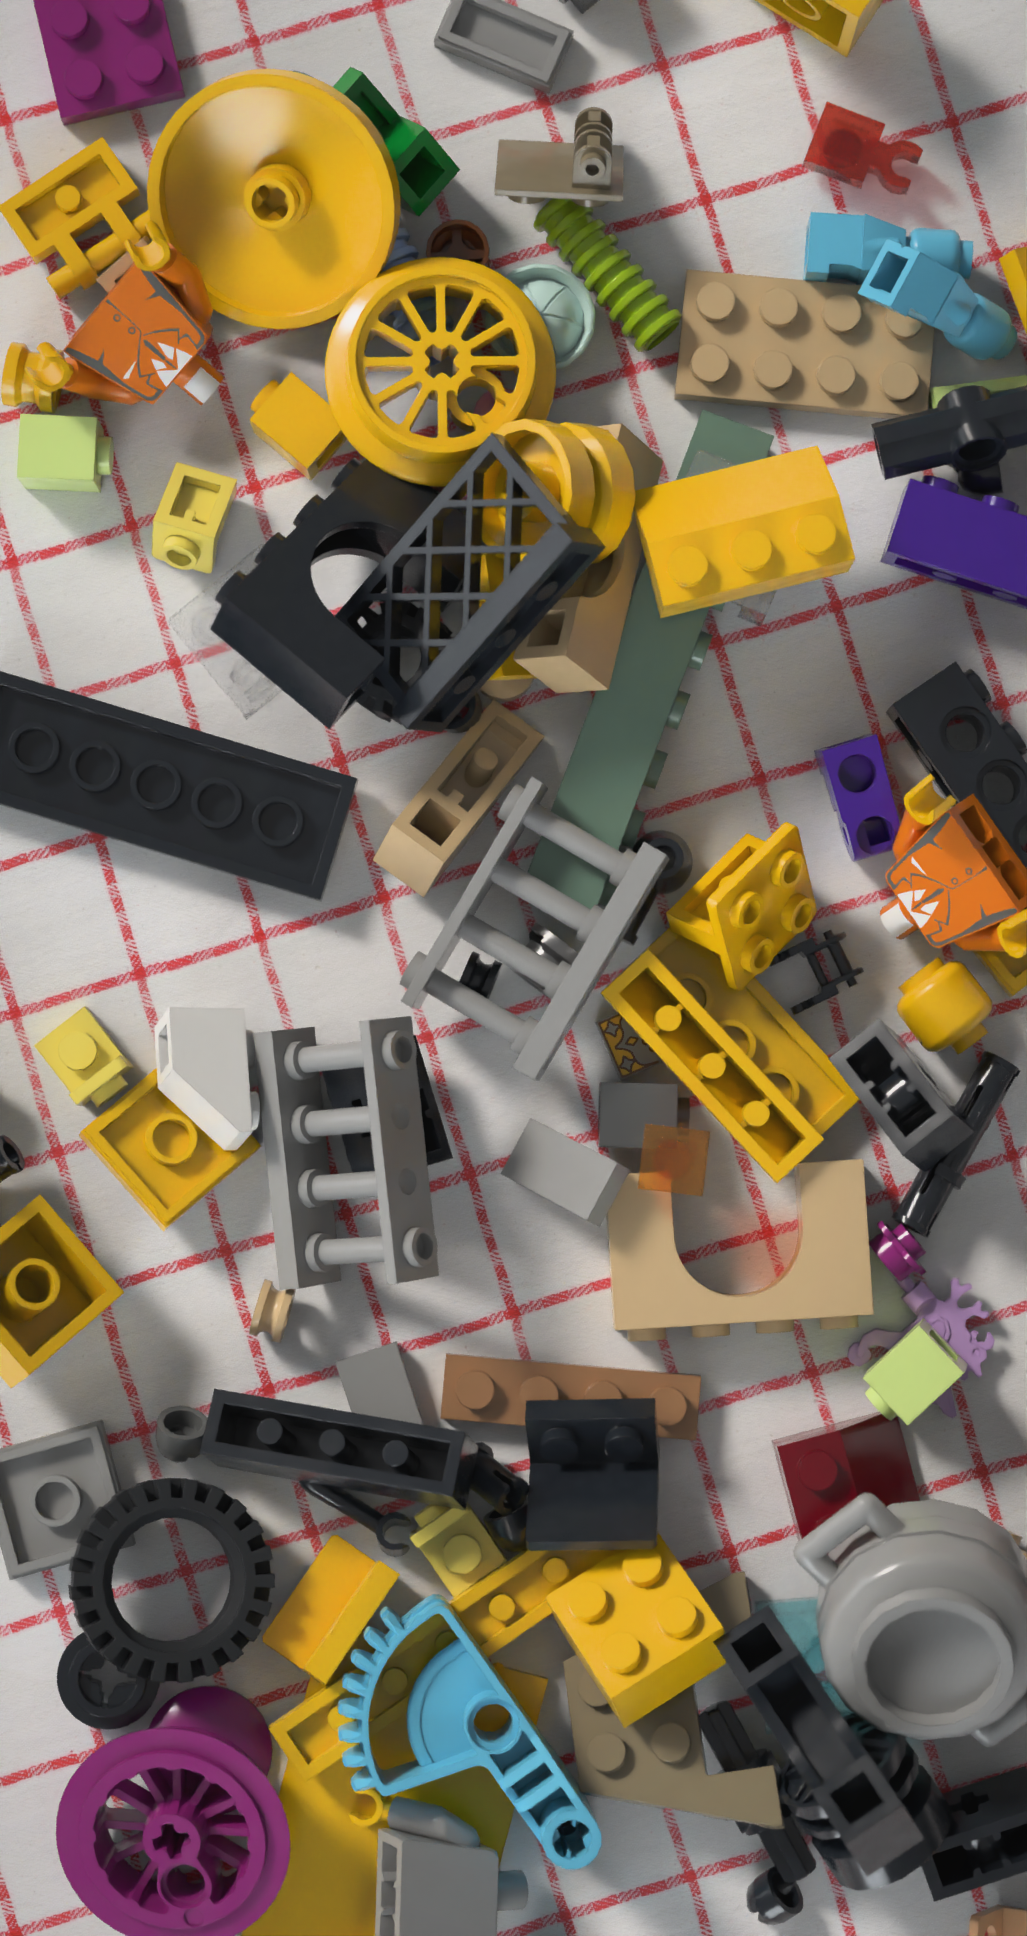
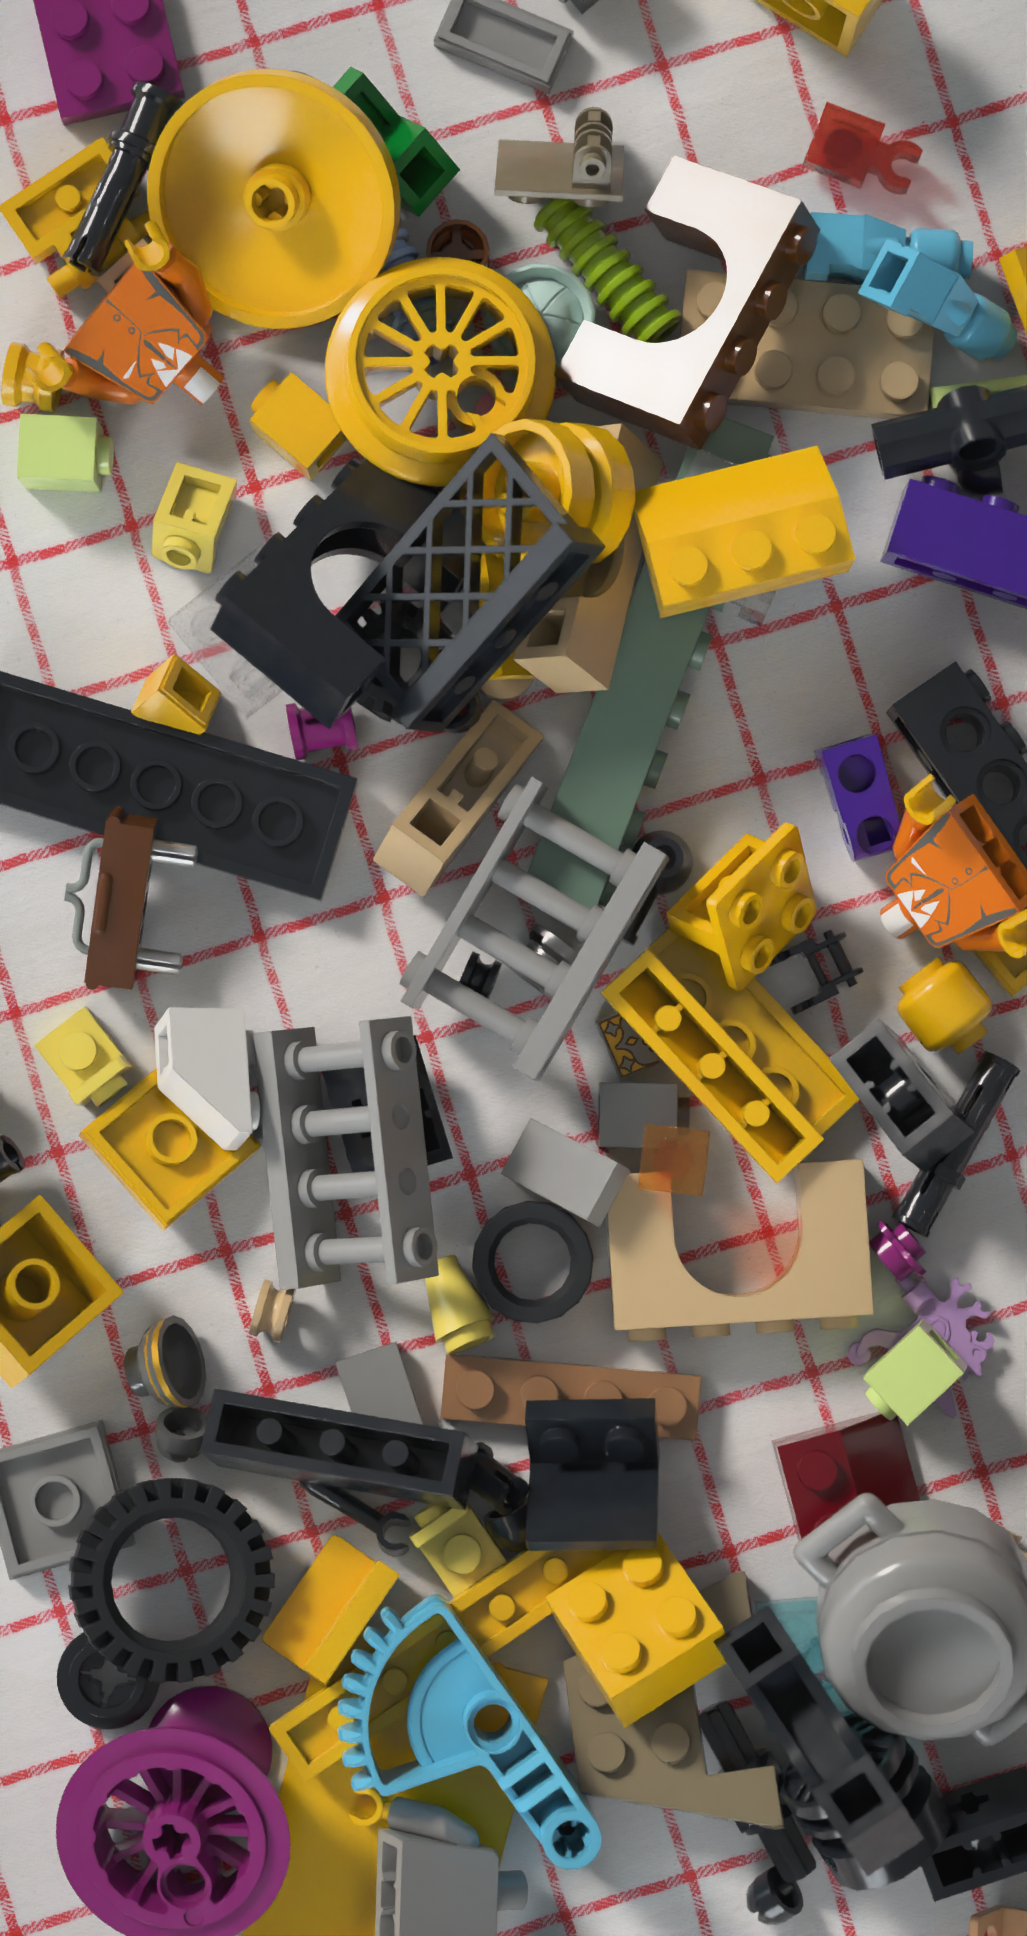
(121, 900): none -> reddish brown piece
(123, 174): none -> black pin
(167, 1364): none -> dark grey piece
(177, 697): none -> yellow slope
(311, 735): none -> magenta bush
(457, 1309): none -> light yellow cone
(526, 1309): none -> black tyre
(686, 382): none -> arch

